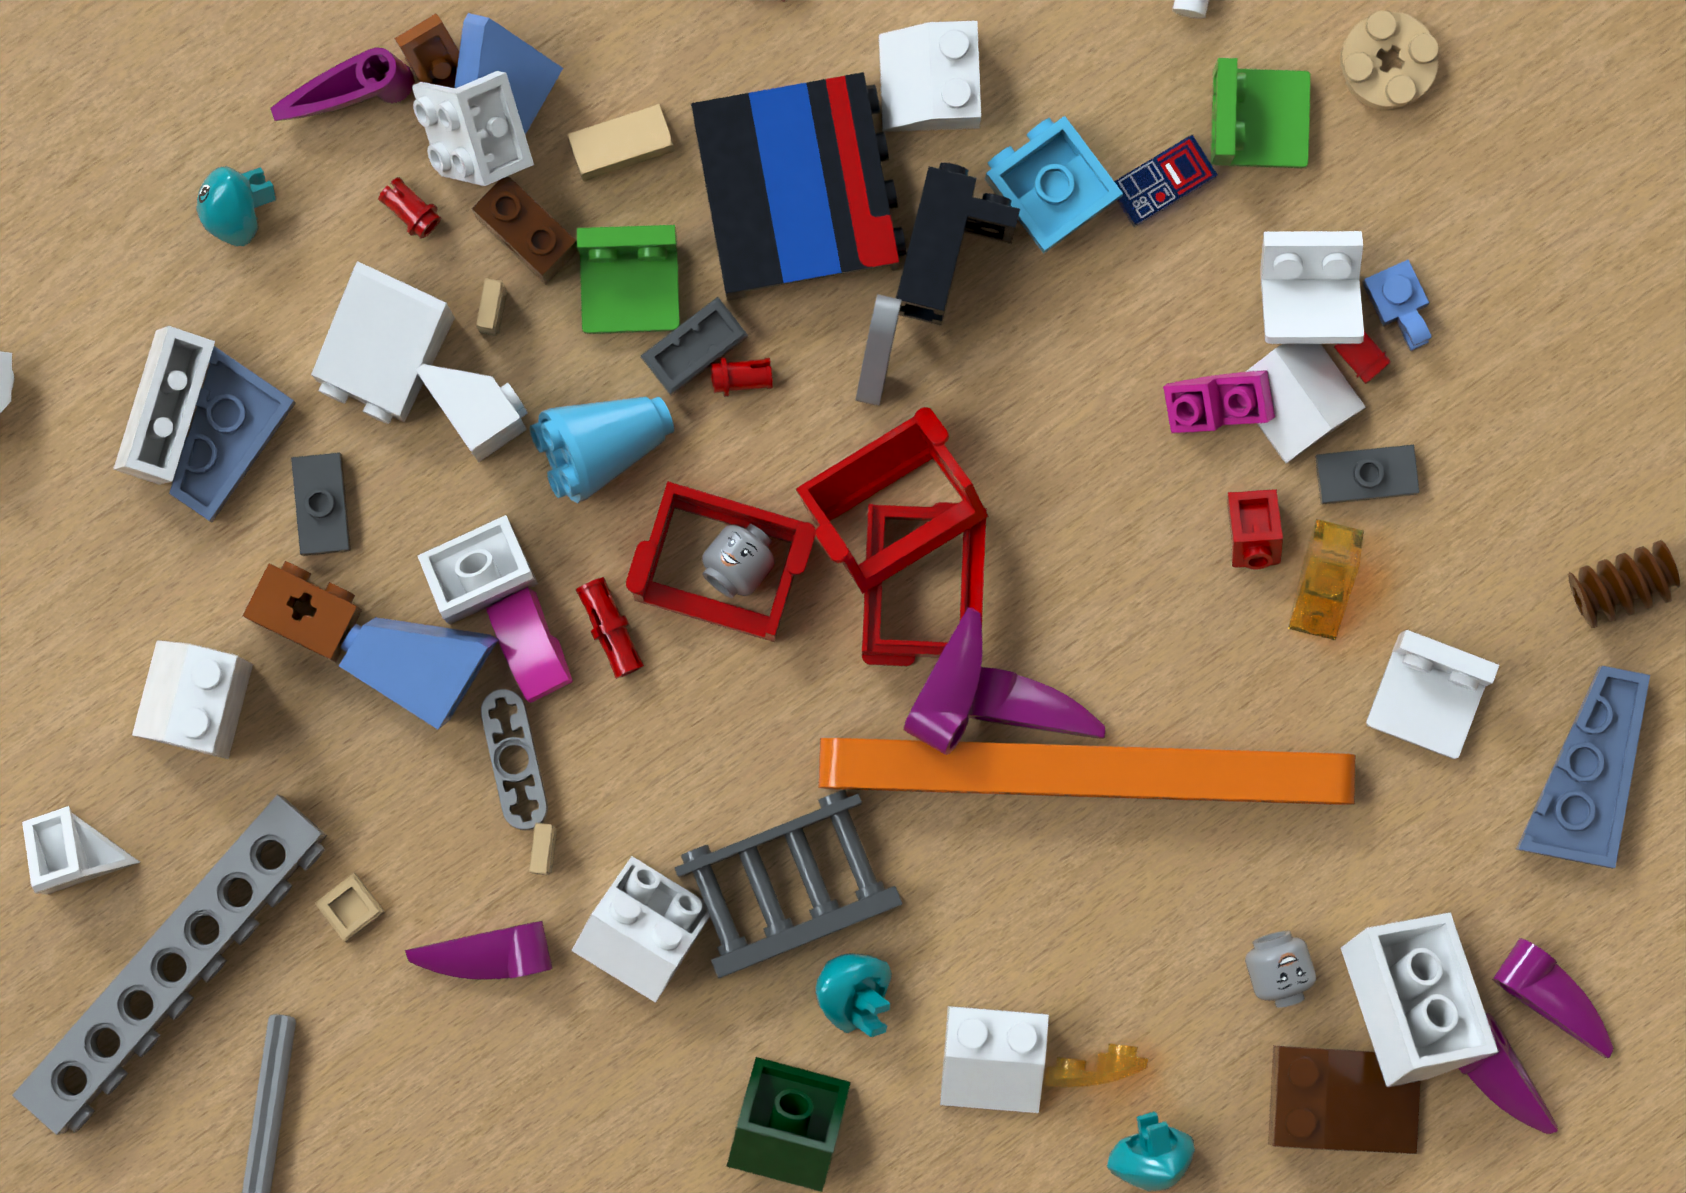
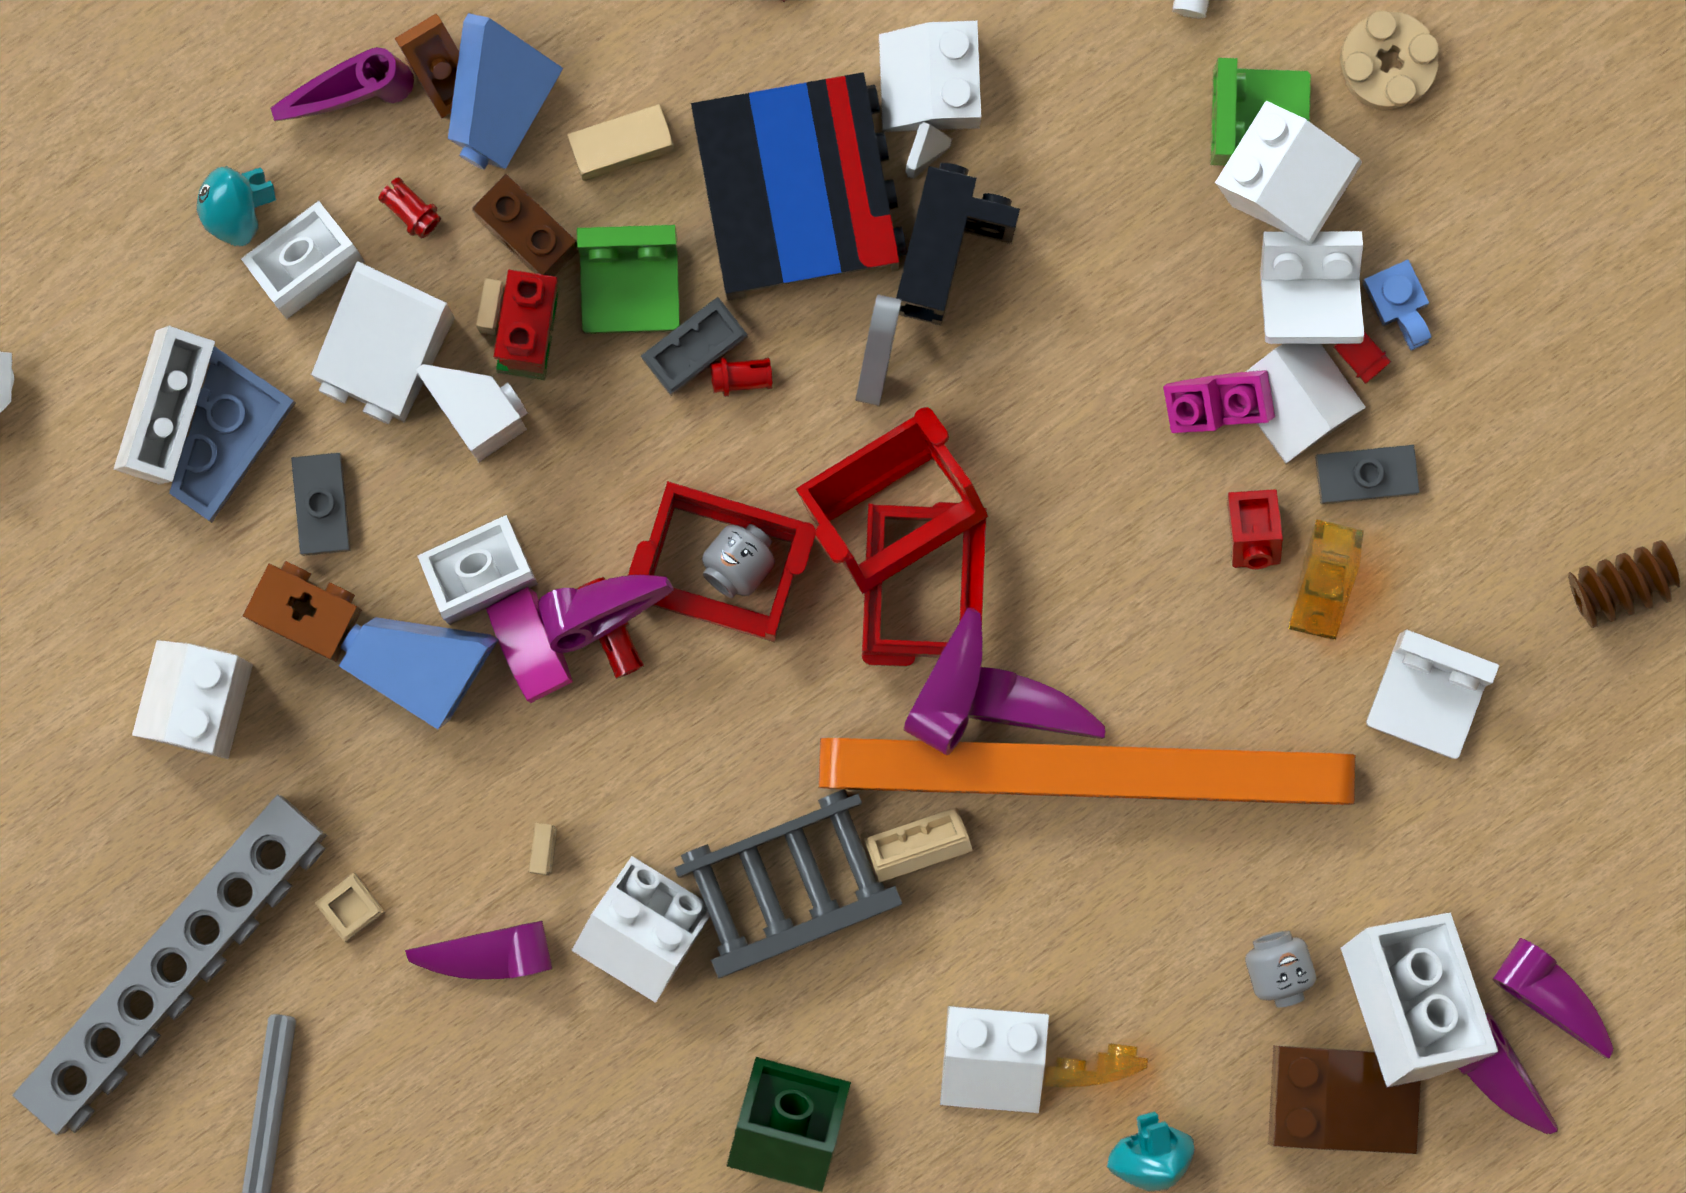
(68, 851): white slope -> none
(302, 259): none -> white slope
(473, 129): white bracket -> none
(517, 721): light grey beam -> none
(526, 324): none -> red hips
(586, 614): none -> magenta piece
(598, 441): medium azure cone -> none
(854, 992): teal piece -> none
(918, 844): none -> tan plate
(927, 147): none -> white slope
(1052, 182): medium azure plate -> none
(1164, 180): clear blue tile -> none
(1287, 173): none -> white slope
(1590, 782): sand blue wing -> none

